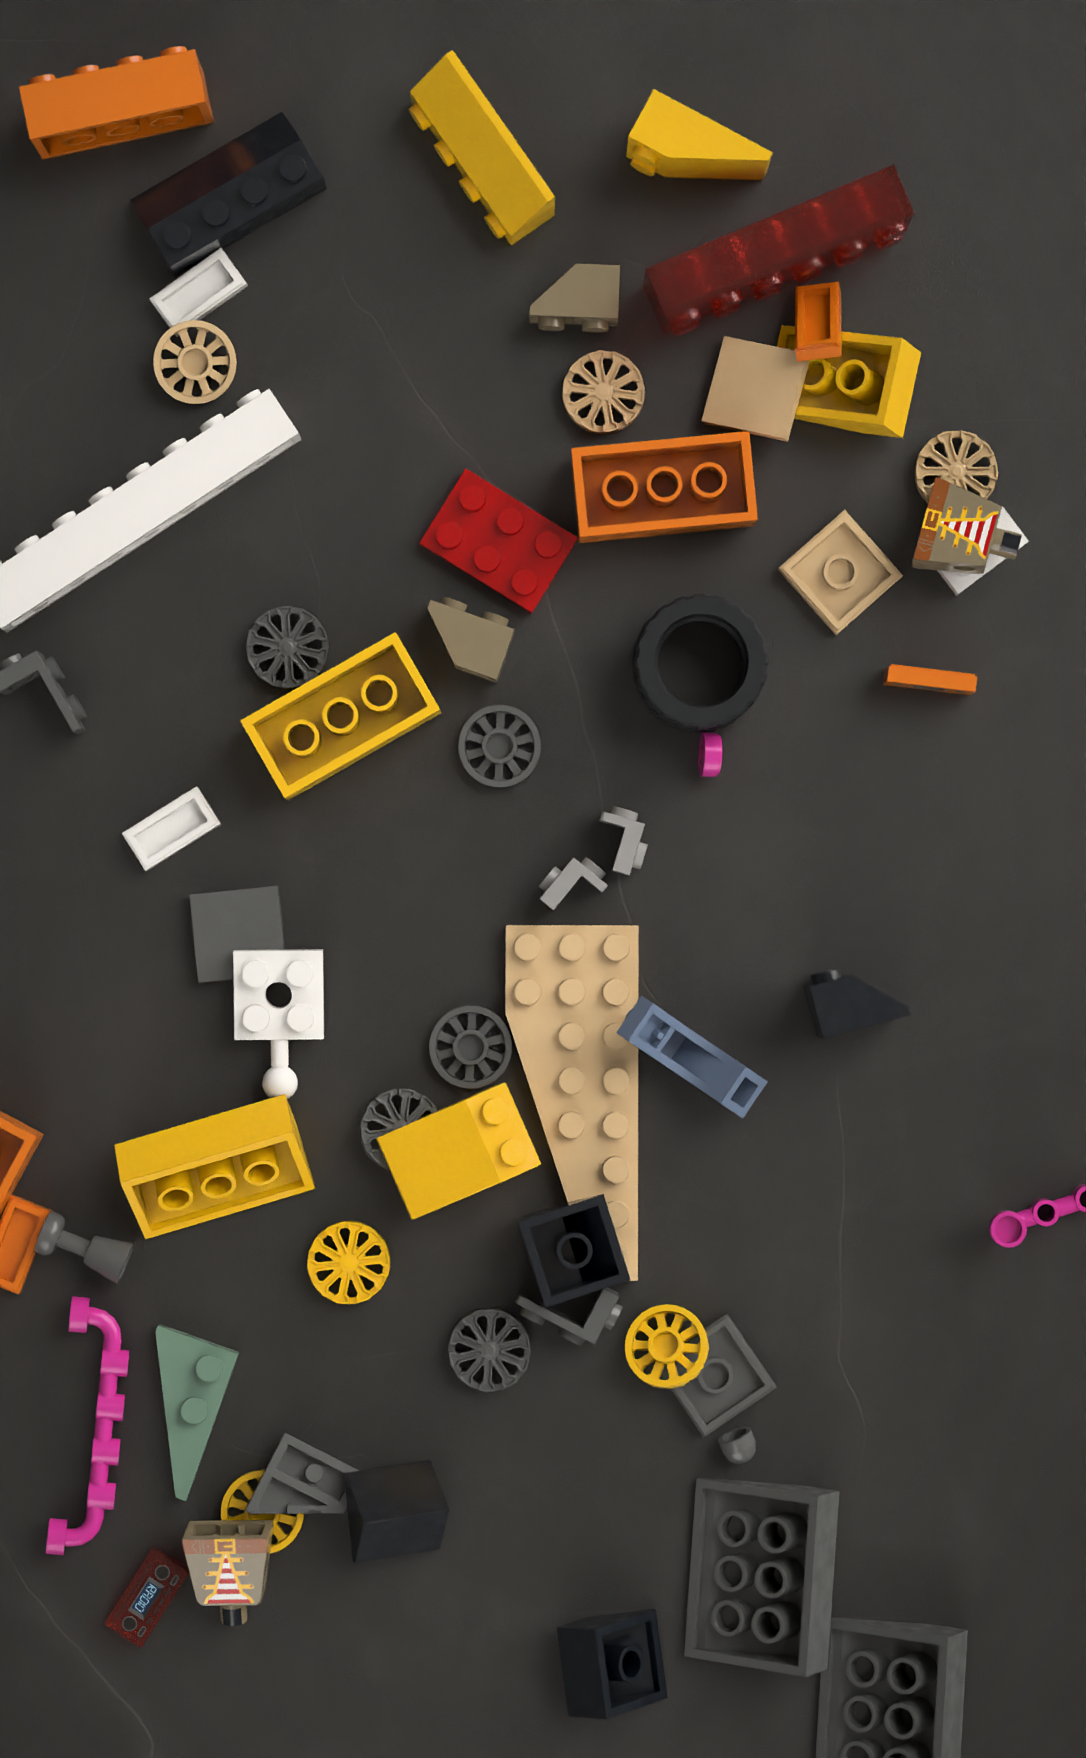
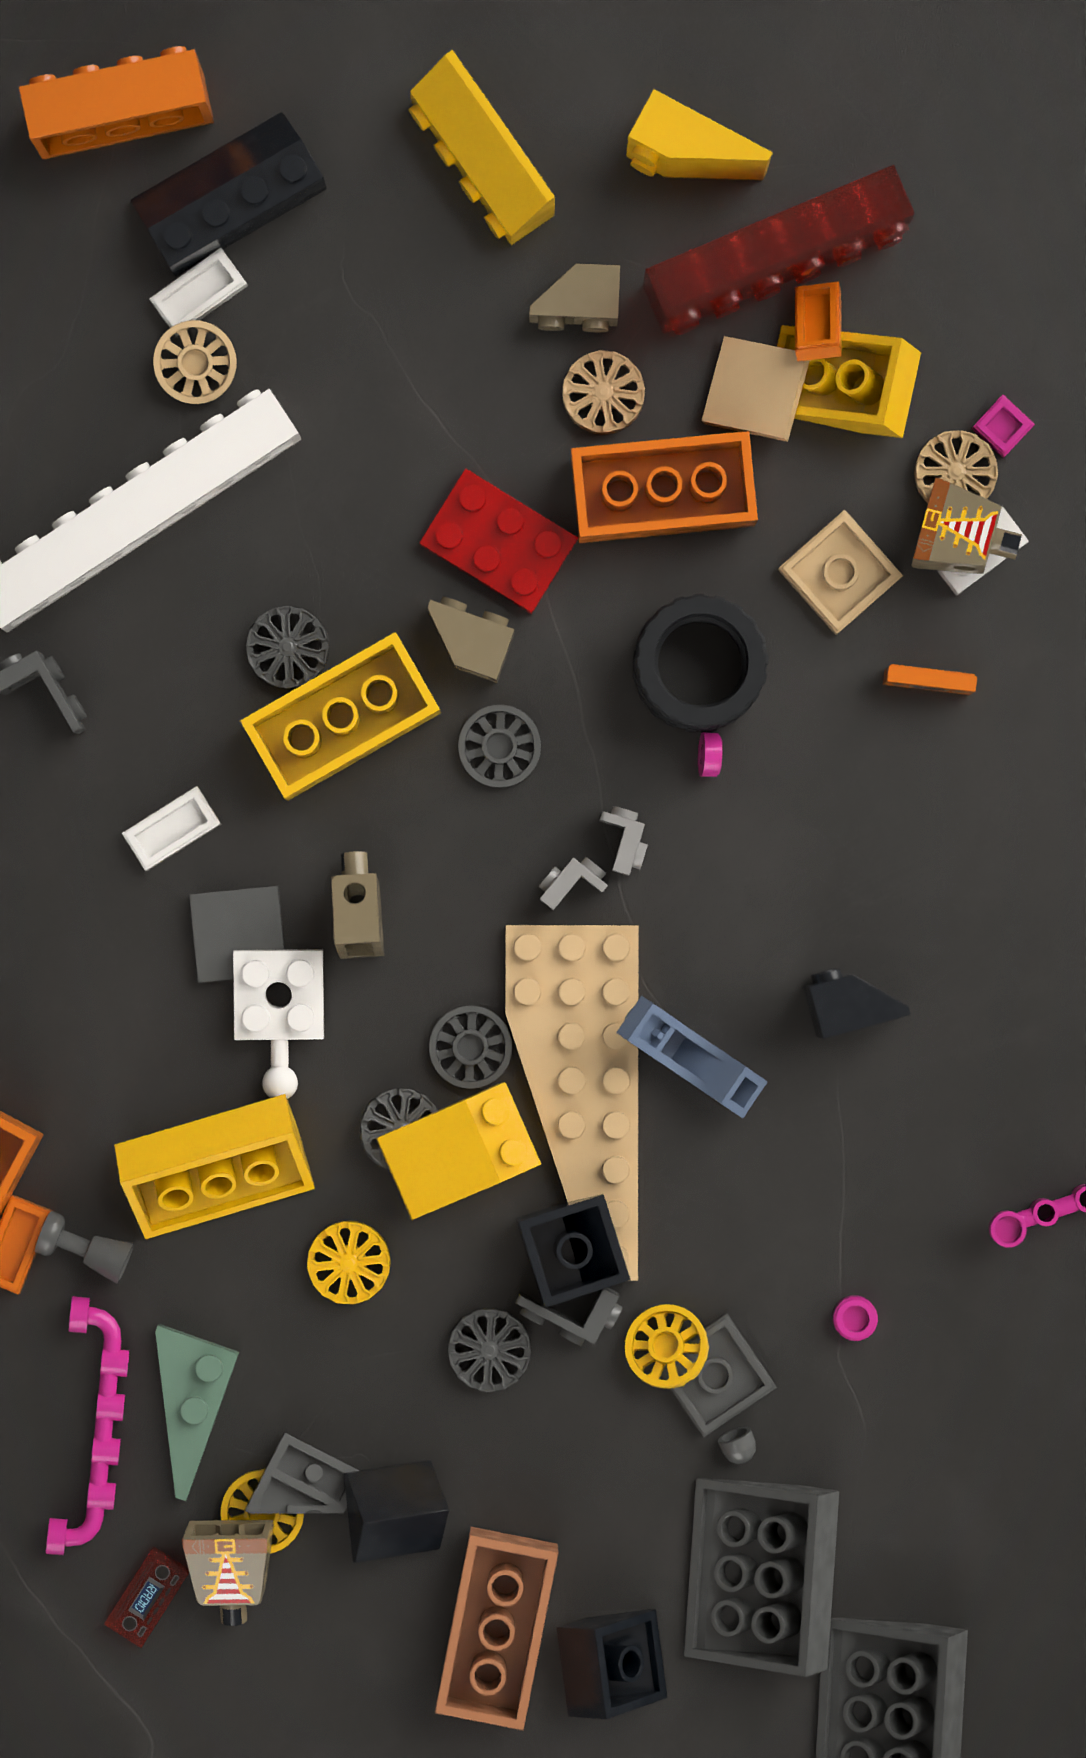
(357, 925): none -> dark tan torso
(497, 1628): none -> nougat brick
(855, 1318): none -> dark pink tile
(1003, 426): none -> dark pink tile

